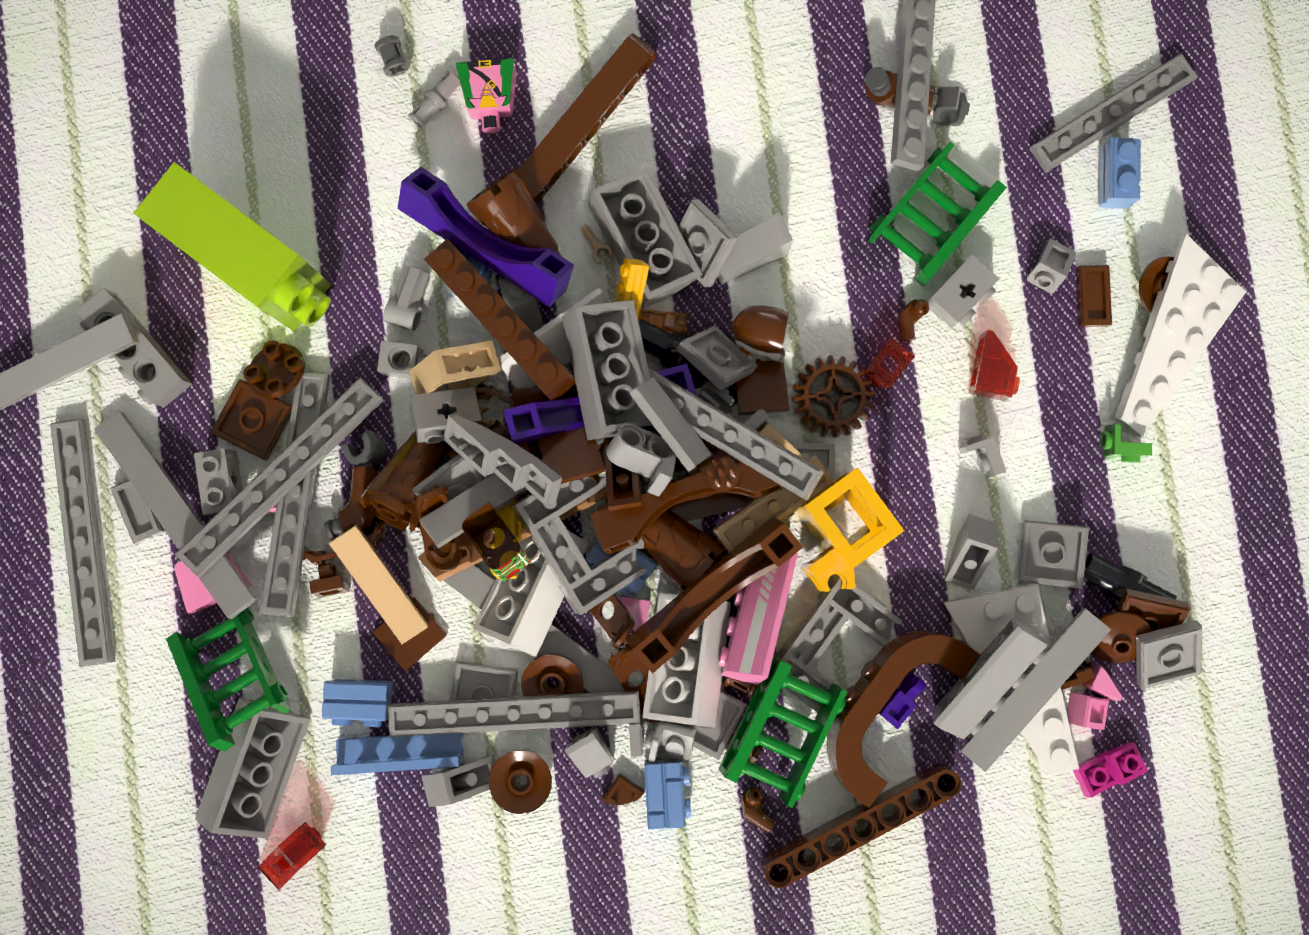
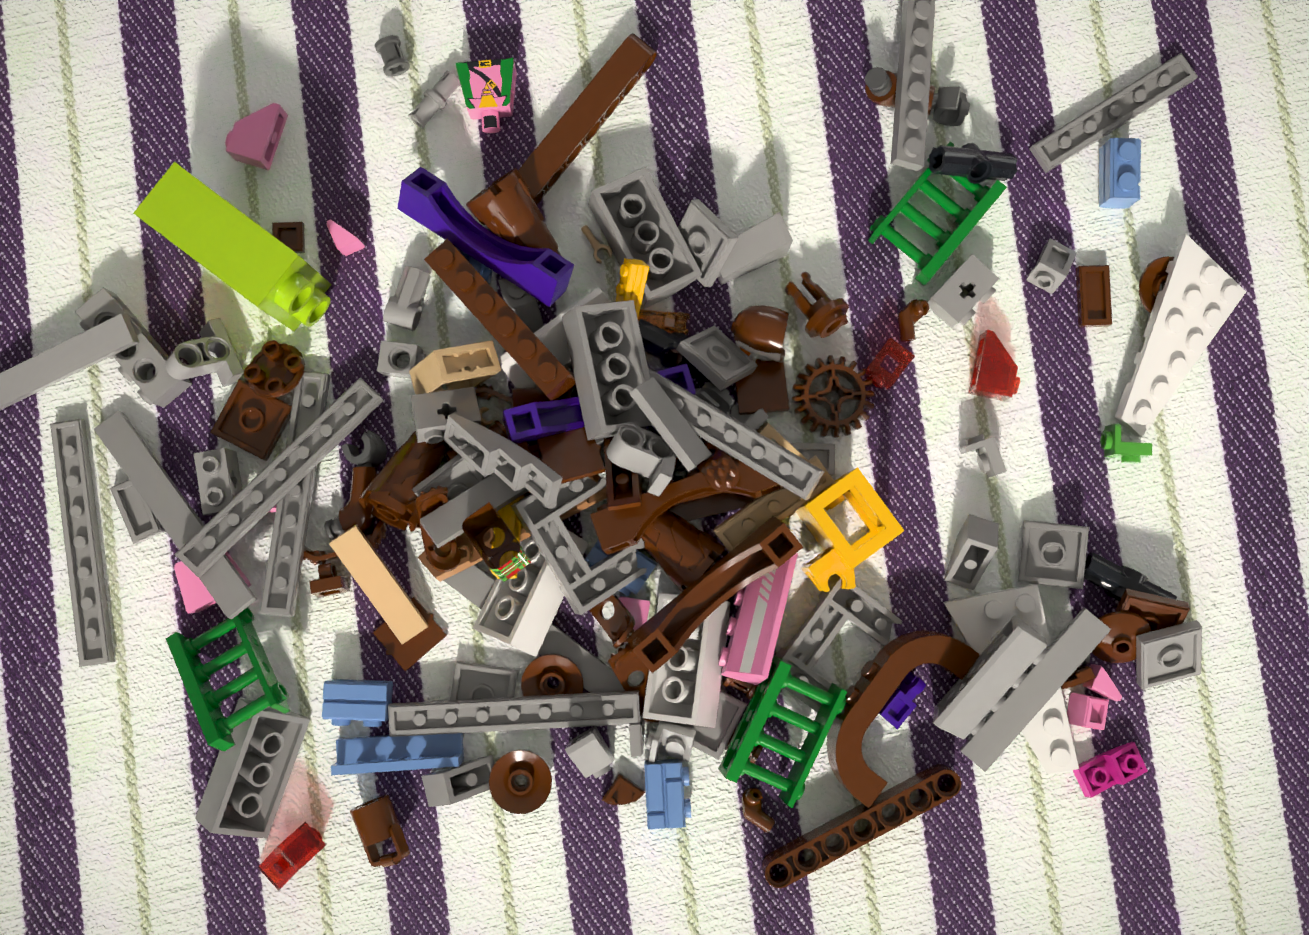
(195, 352): none -> light grey tile
(257, 136): none -> bright pink slope
(290, 234): none -> reddish brown tile
(344, 240): none -> bright pink slope
(377, 822): none -> reddish brown piece
(825, 314): none -> reddish brown piece
(972, 163): none -> black piece

